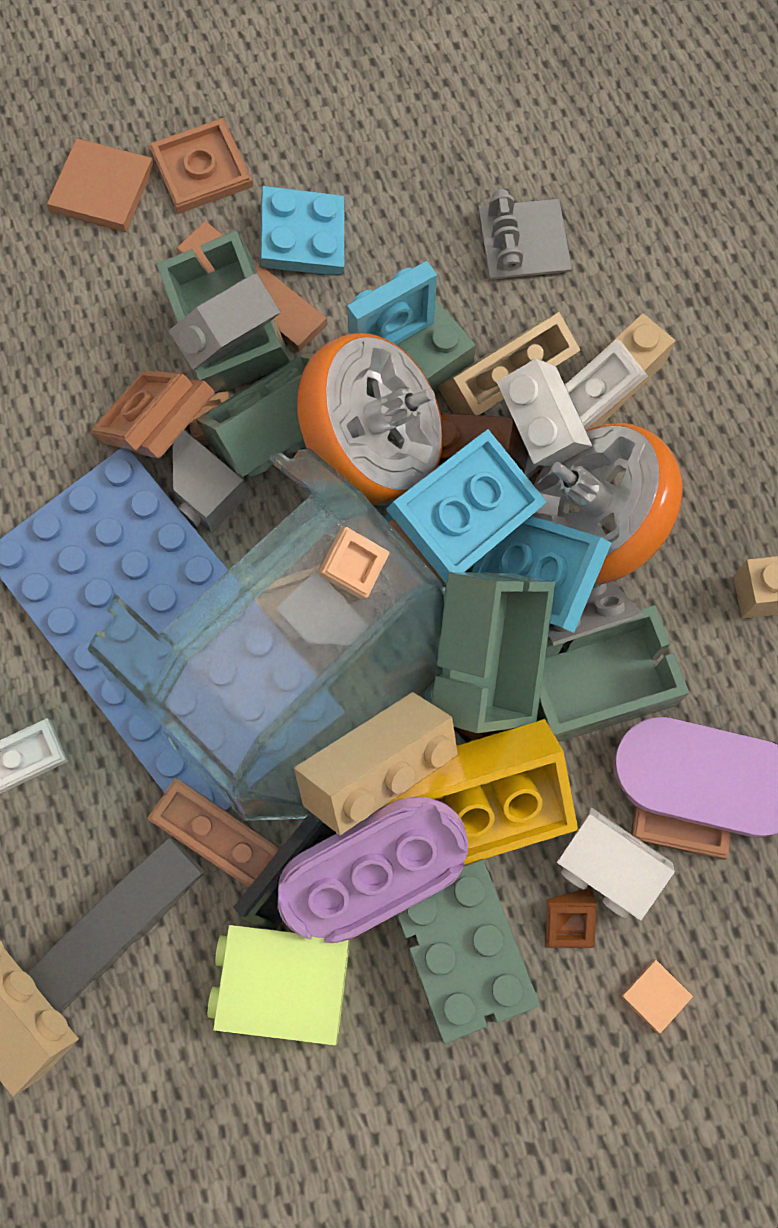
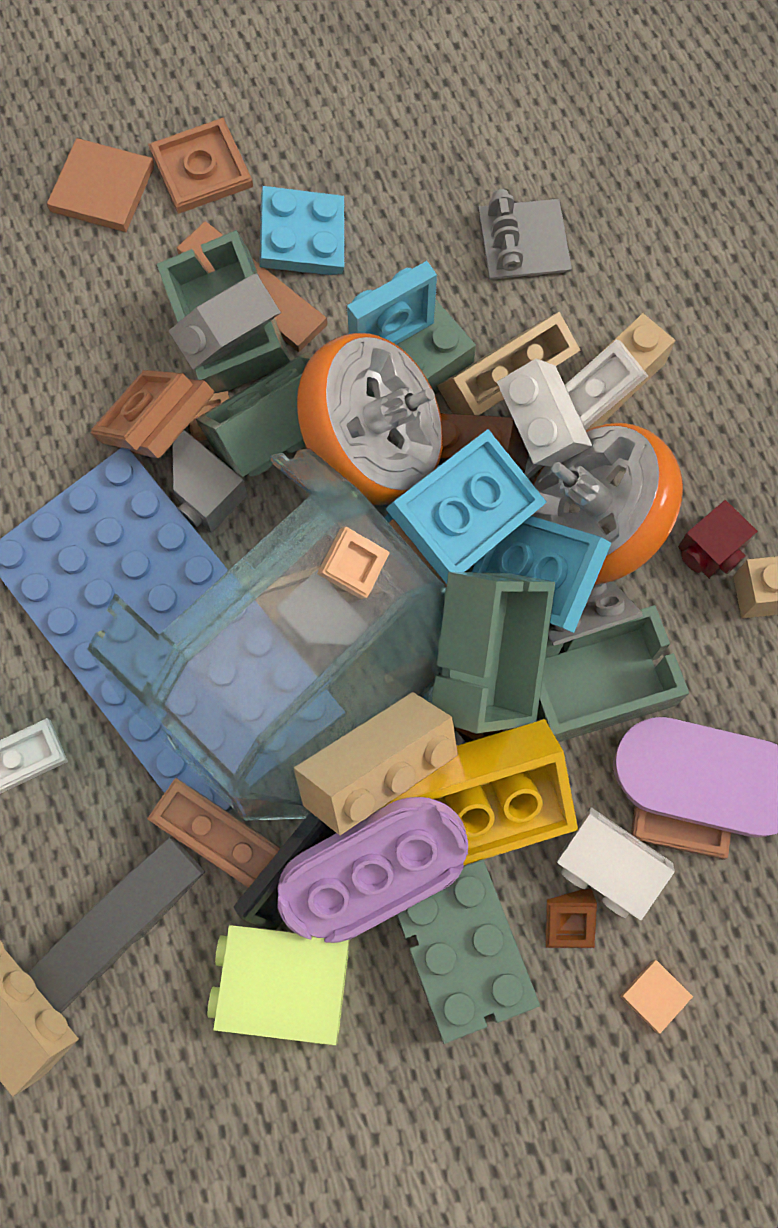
(717, 541): none -> dark red brick

